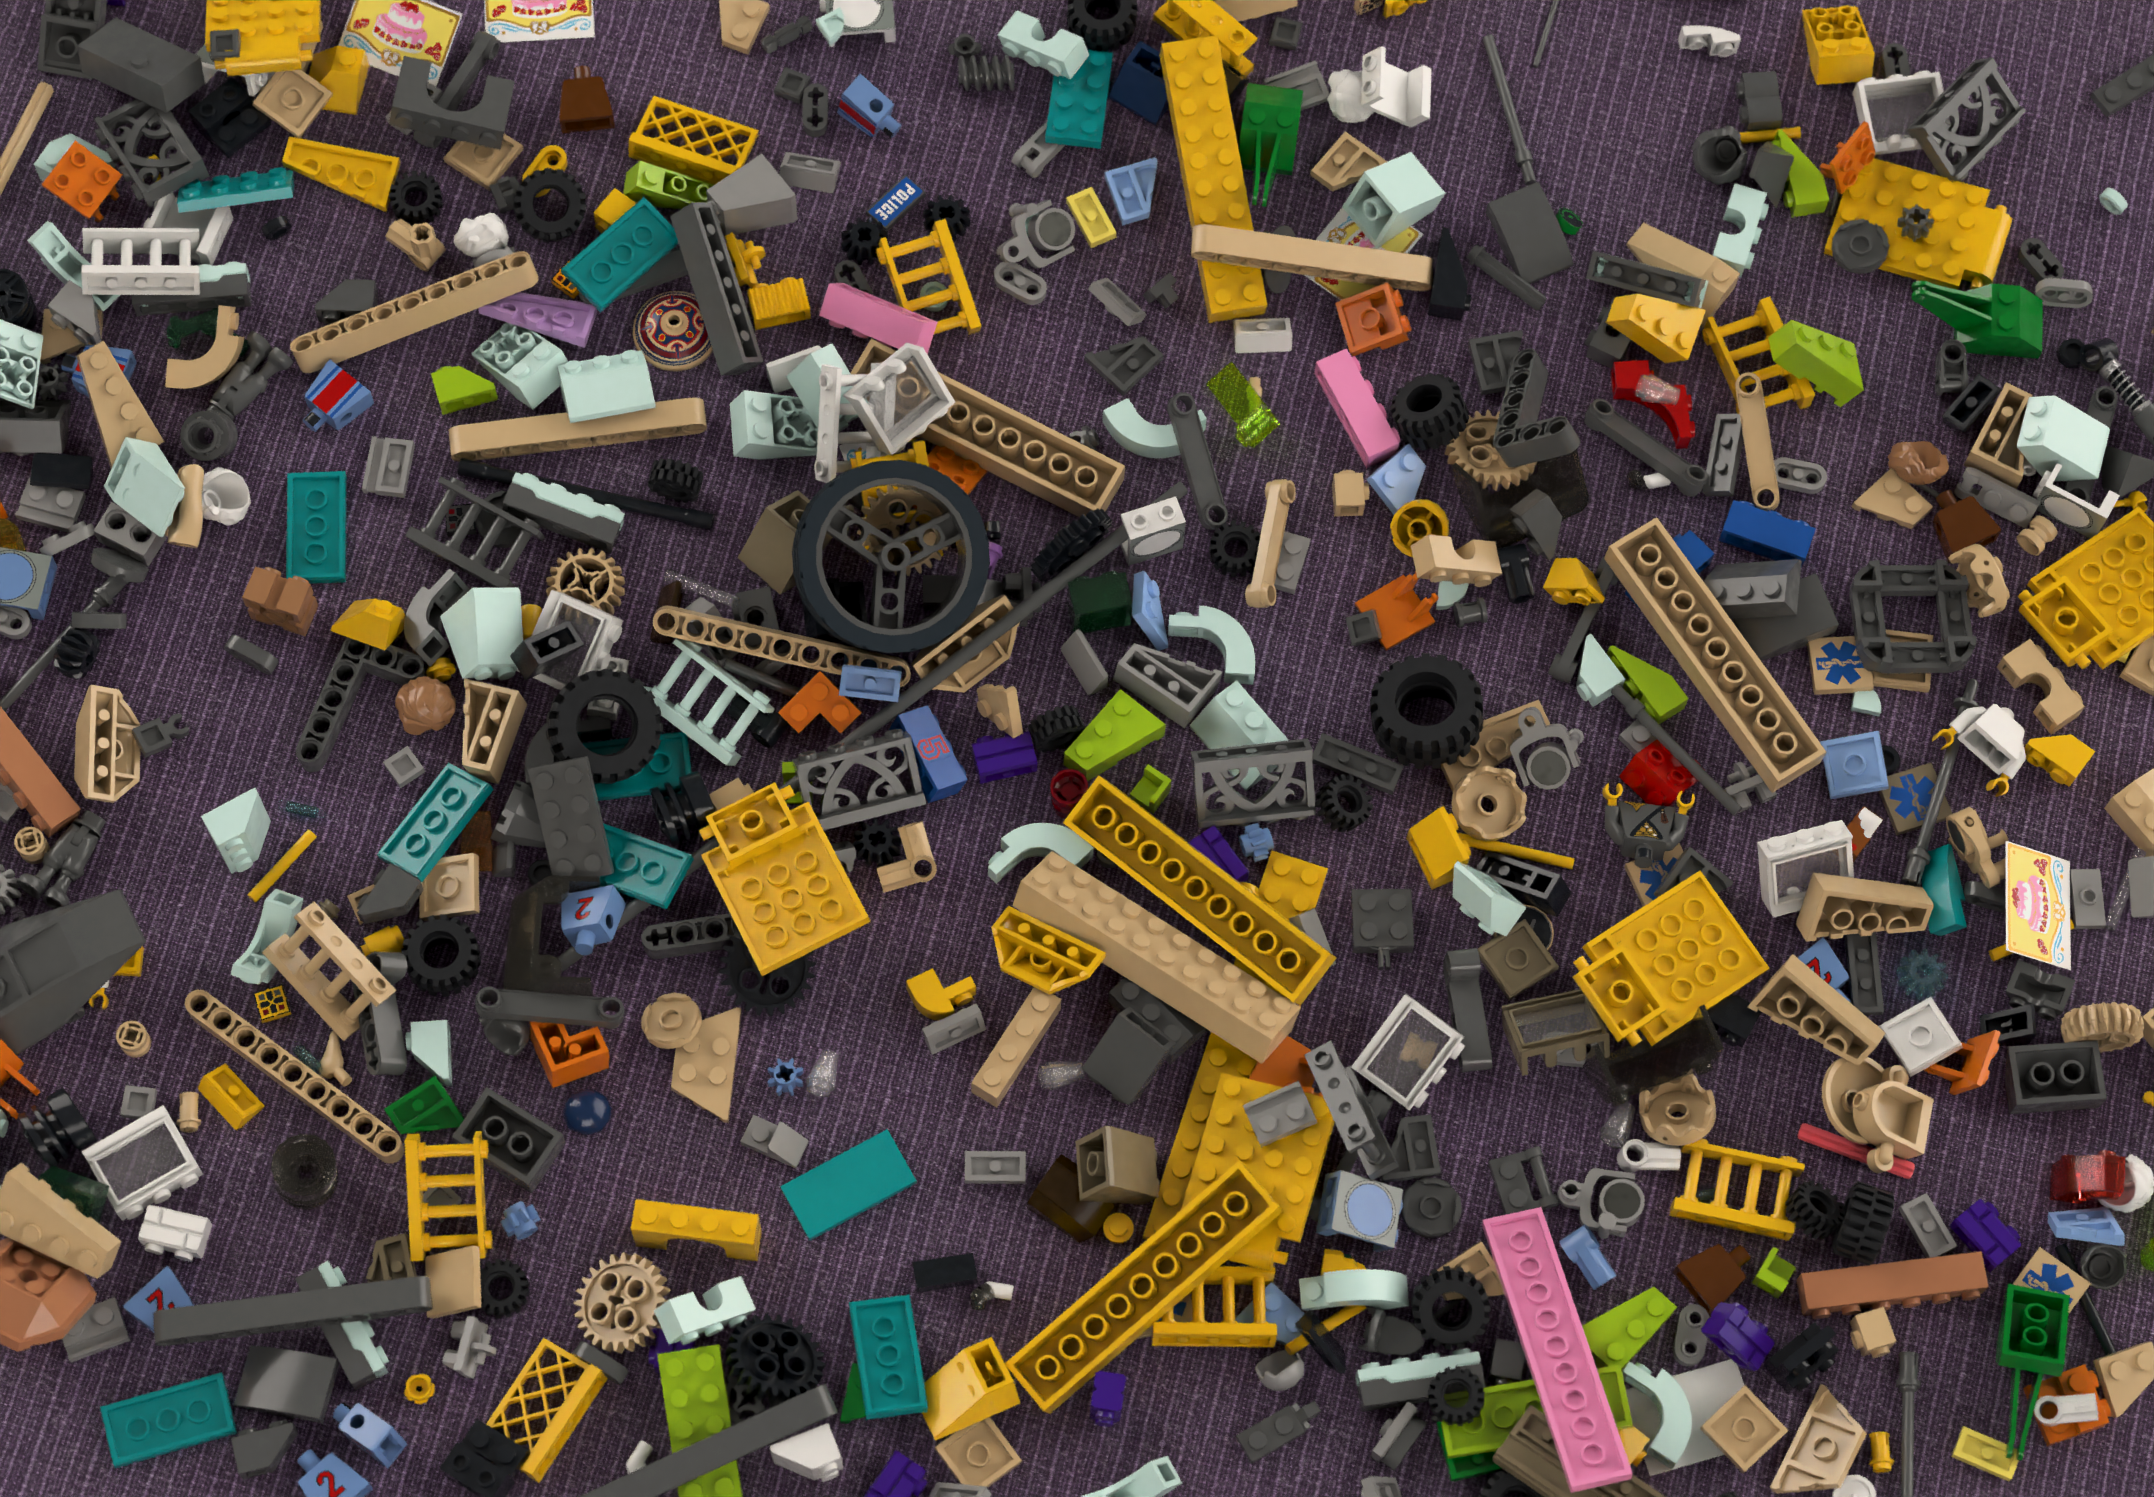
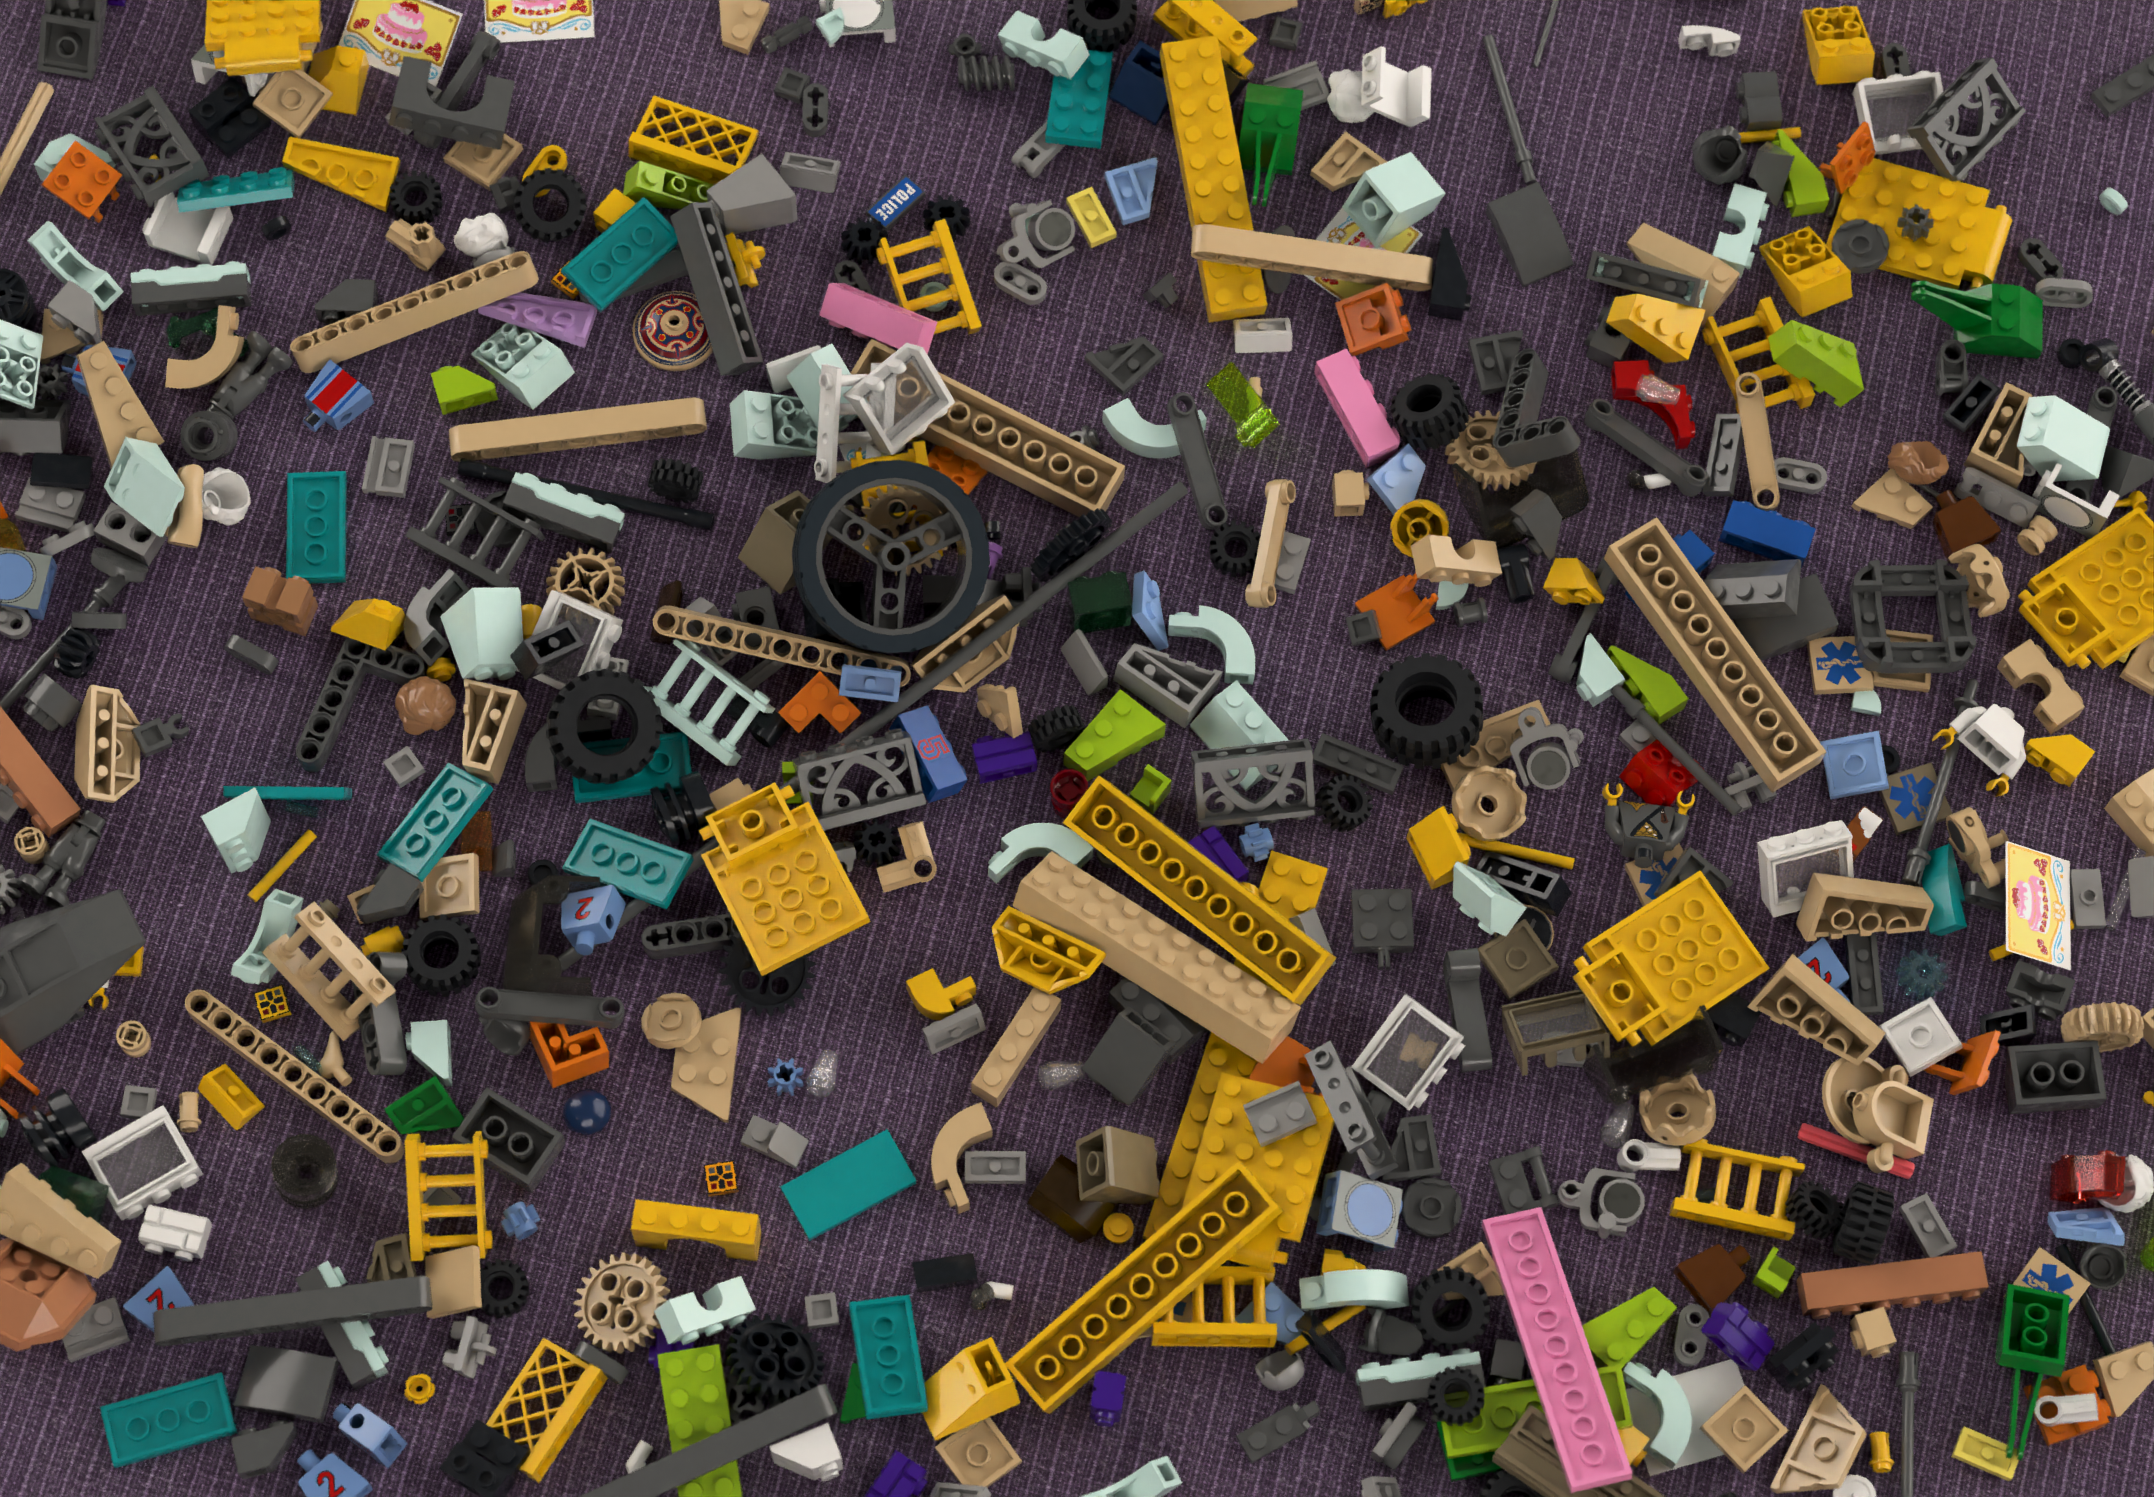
(50, 704): none -> dark grey piece
(140, 279): white fence -> none
(141, 65): dark grey brick -> none
(225, 40): dark grey tile -> none
(292, 793): none -> teal tile
(520, 819): dark grey cone -> none
(571, 818): dark grey plate -> none
(585, 103): reddish brown torso -> none
(606, 386): light aqua slope -> none
(703, 589): clear bar -> none
(721, 1178): none -> tile
(760, 677): dark grey bar -> none
(778, 303): yellow brick -> none
(821, 1310): none -> light grey plate
(868, 108): medium blue torso -> none
(957, 1135): none -> tan arch
(1117, 301): light grey plate -> none
(1153, 530): white panel -> none
(1506, 277): dark grey axle -> none
(1568, 221): green tile -> none
(1584, 1250): medium blue piece -> none
(1807, 271): none -> yellow slope
(1985, 1232): dark purple brick -> none

